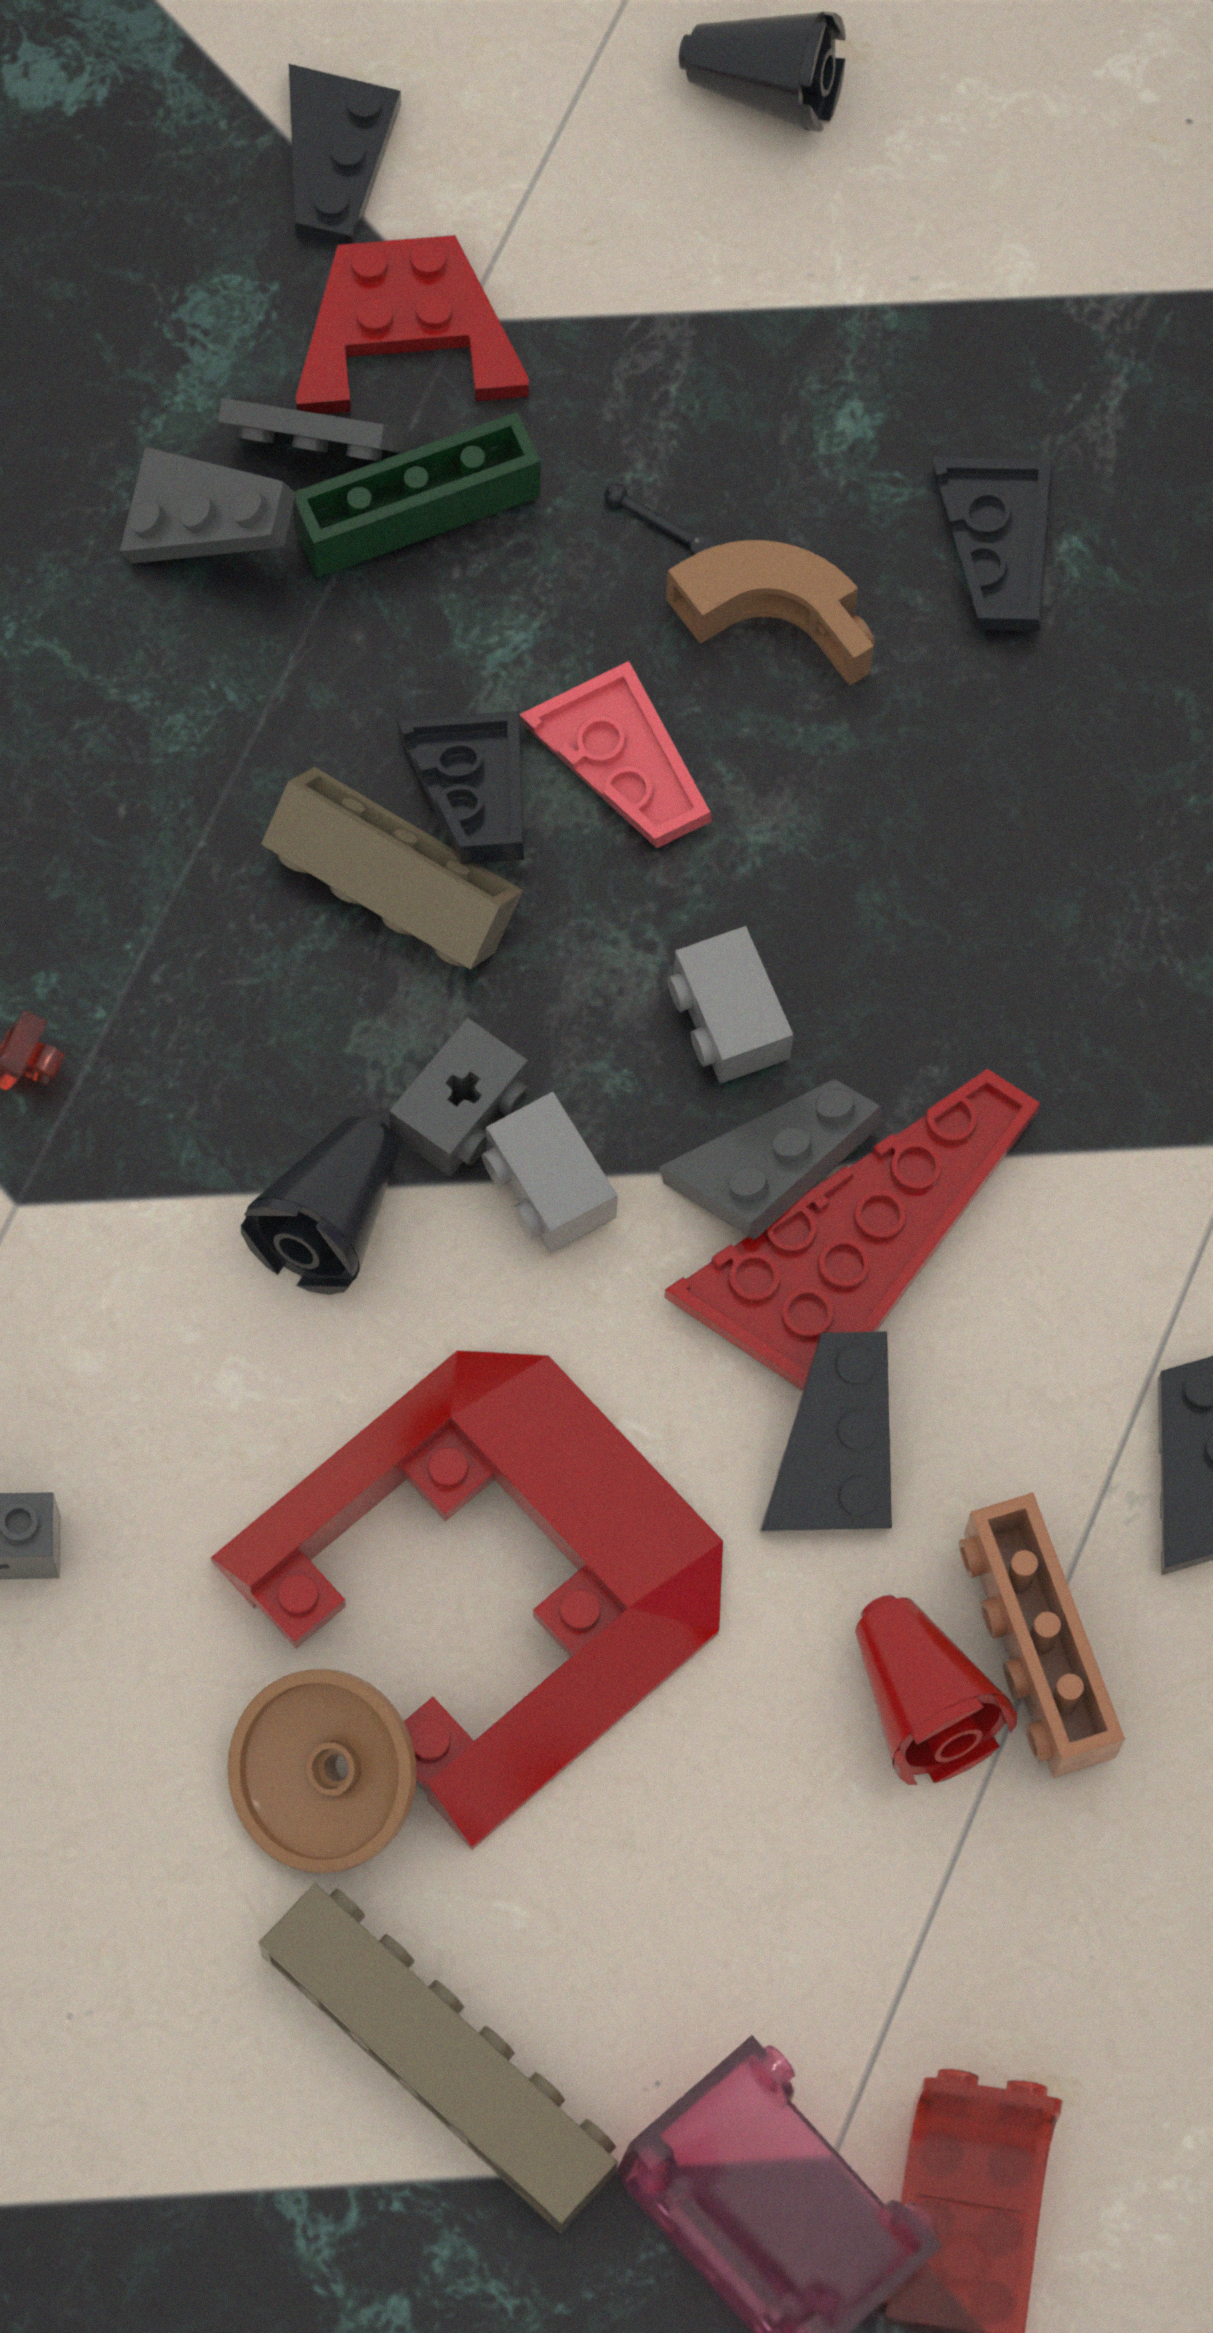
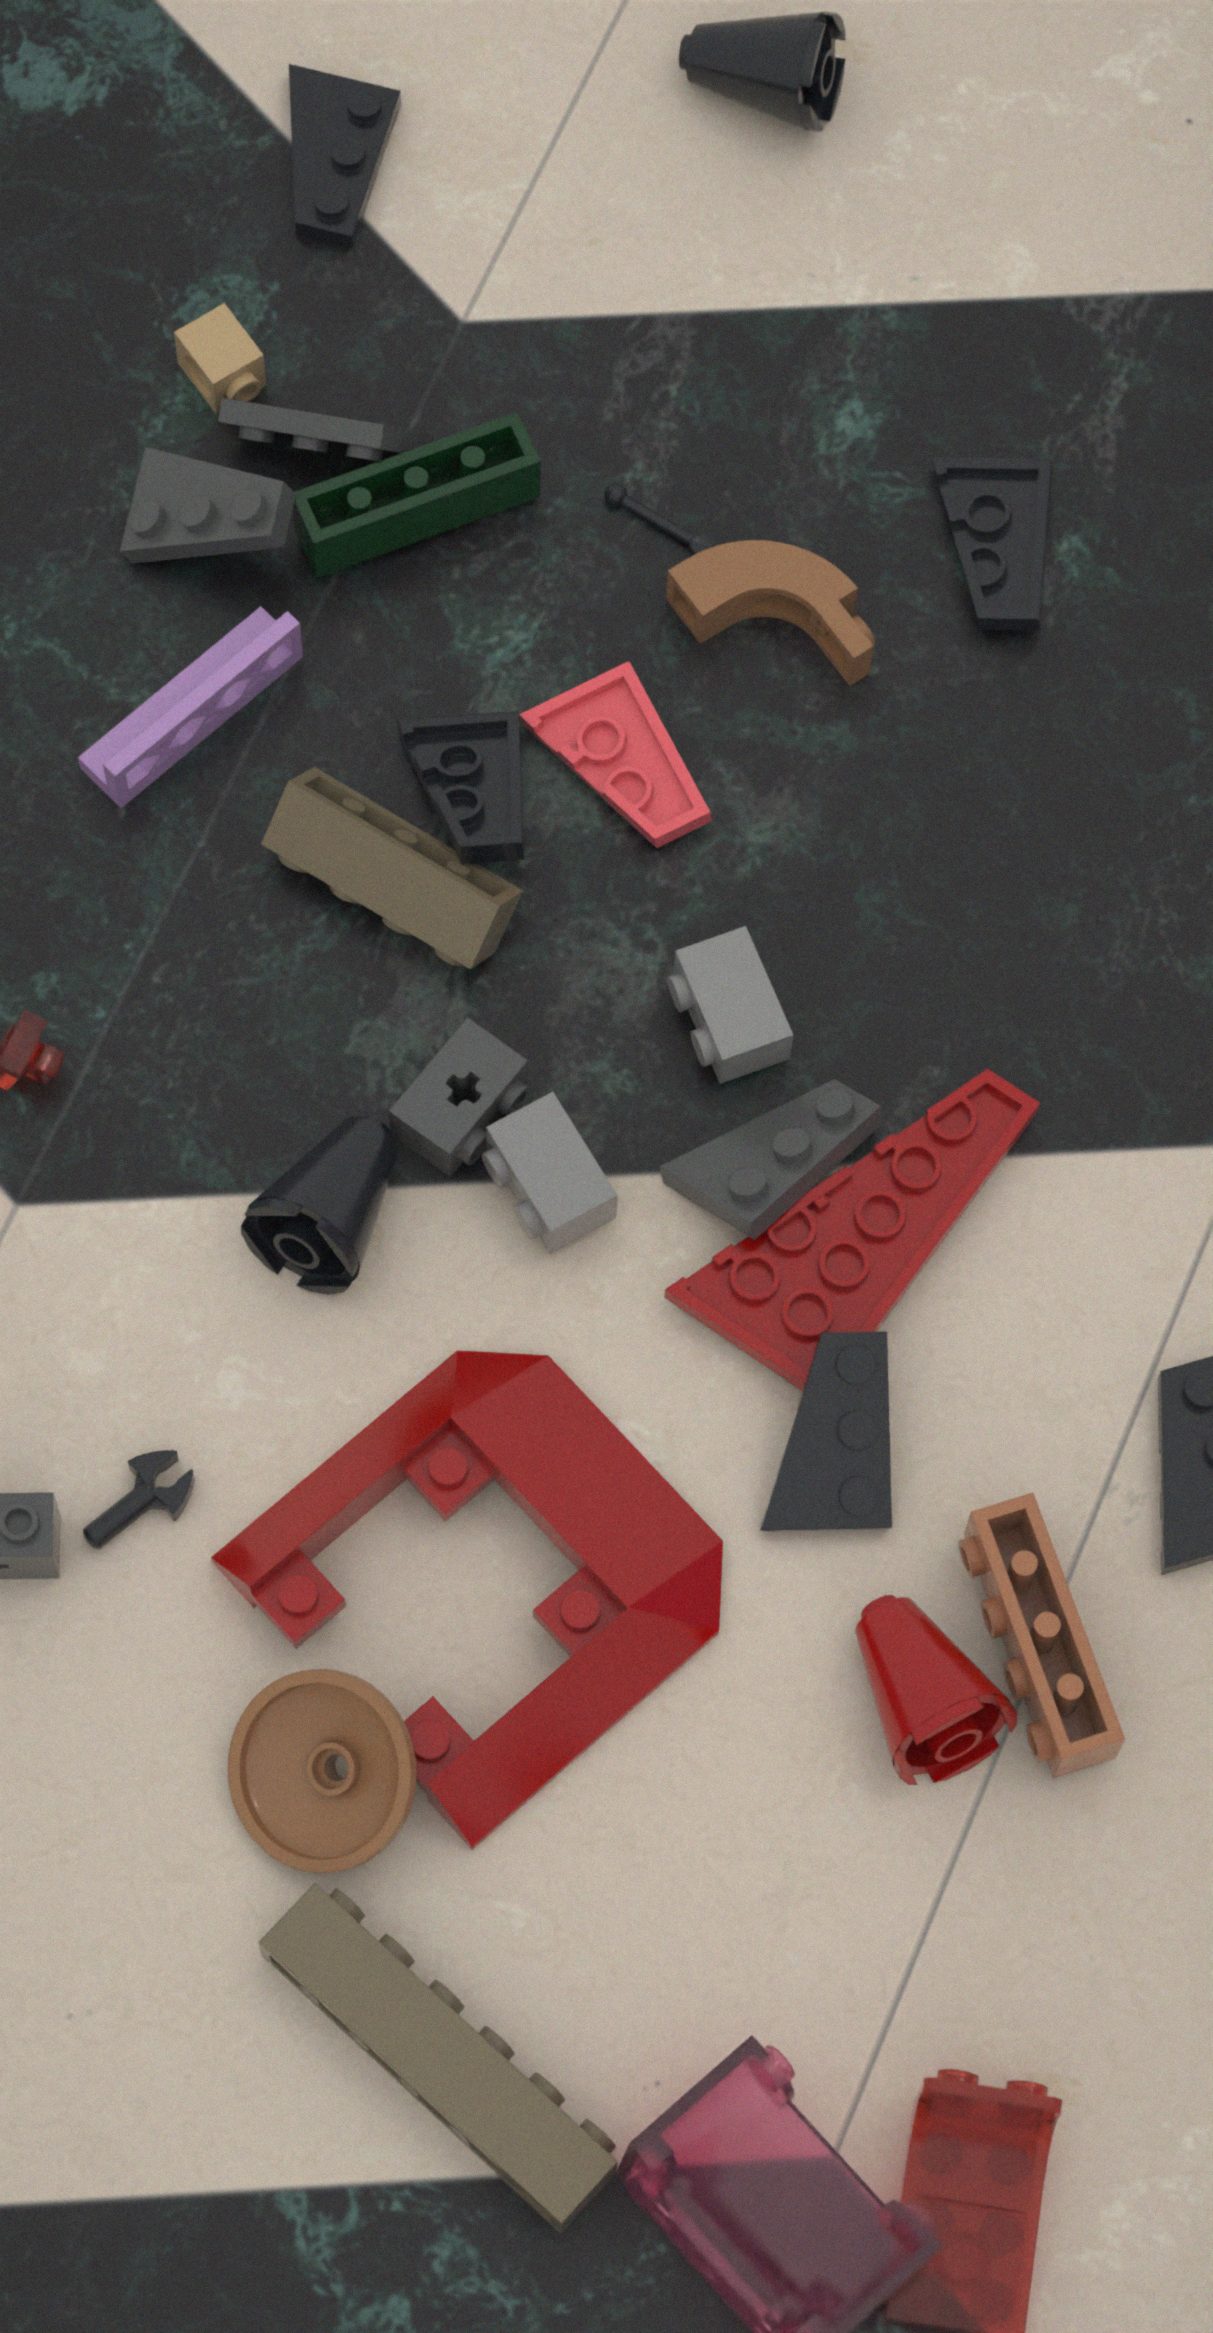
(142, 1497): none -> black bar
(193, 705): none -> lavender fence
(220, 358): none -> tan brick
(402, 301): red wing -> none

